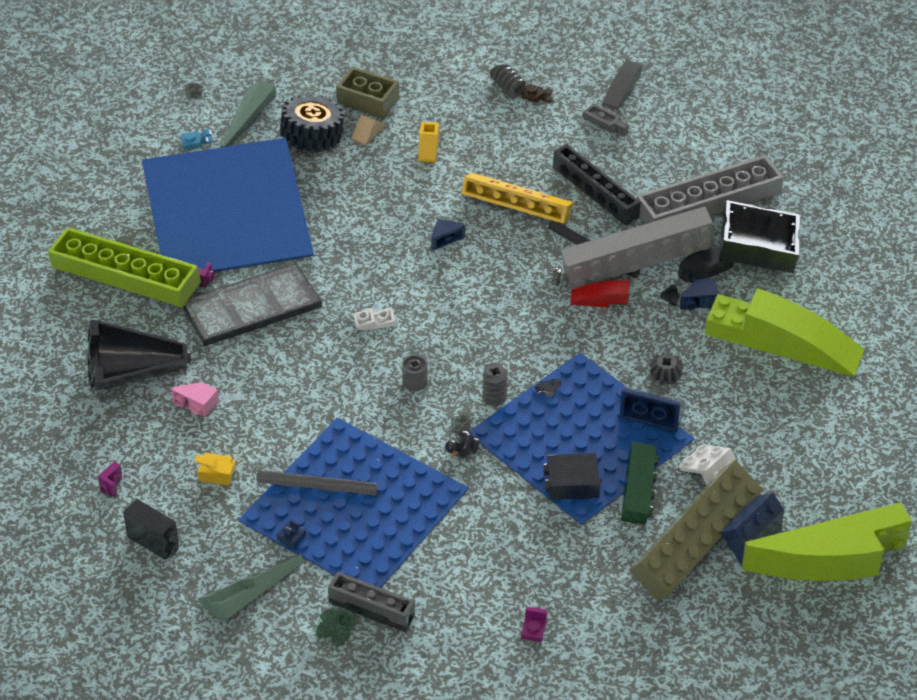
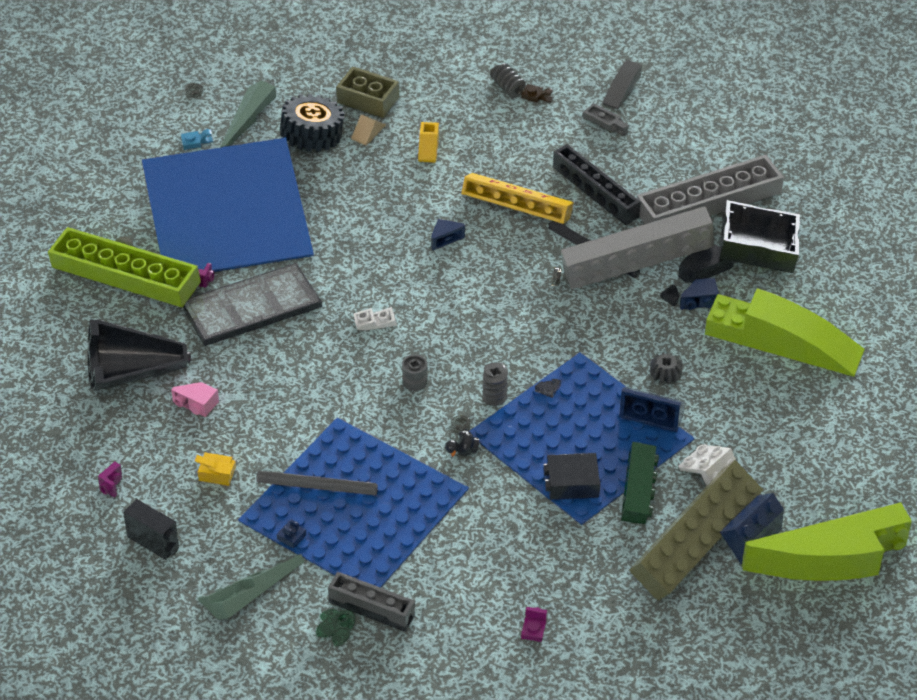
(601, 294): red slope -> none

